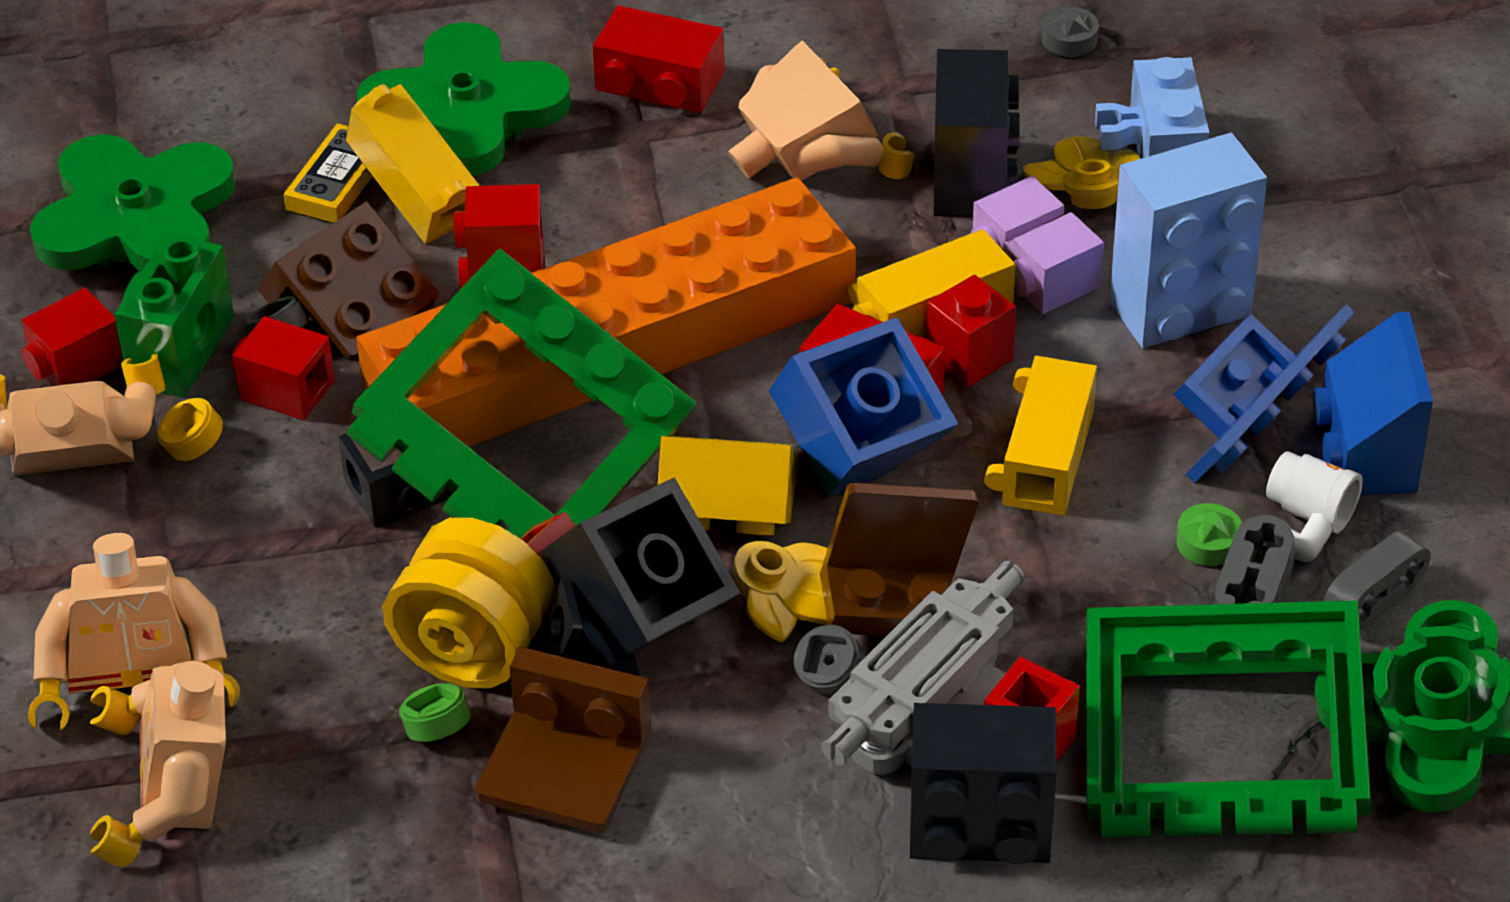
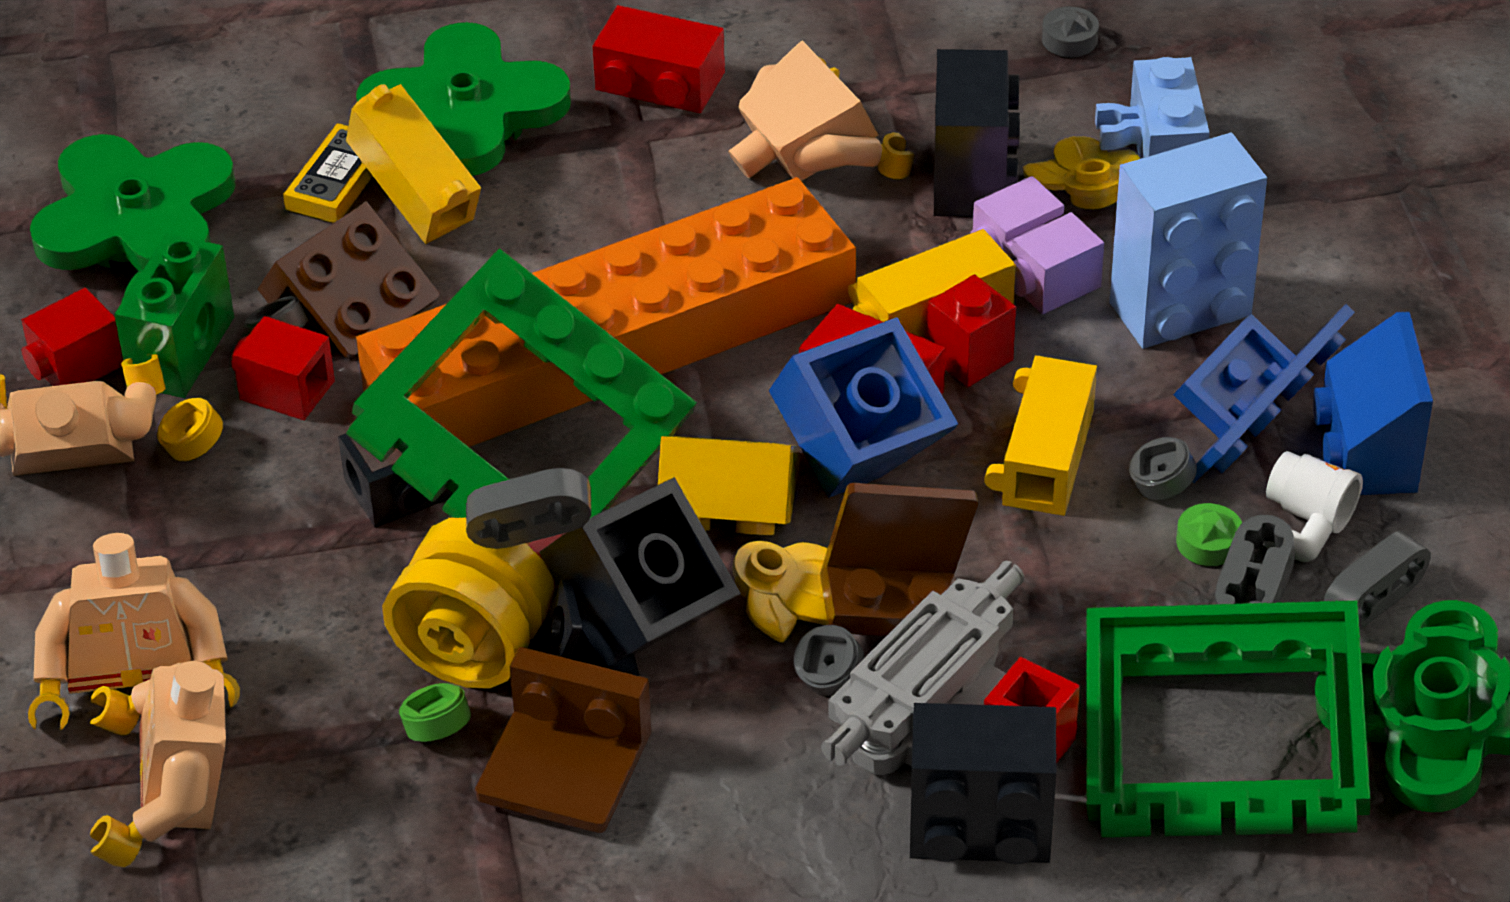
(503, 219): red brick -> none
(528, 508): none -> dark grey beam
(1162, 468): none -> dark grey tile

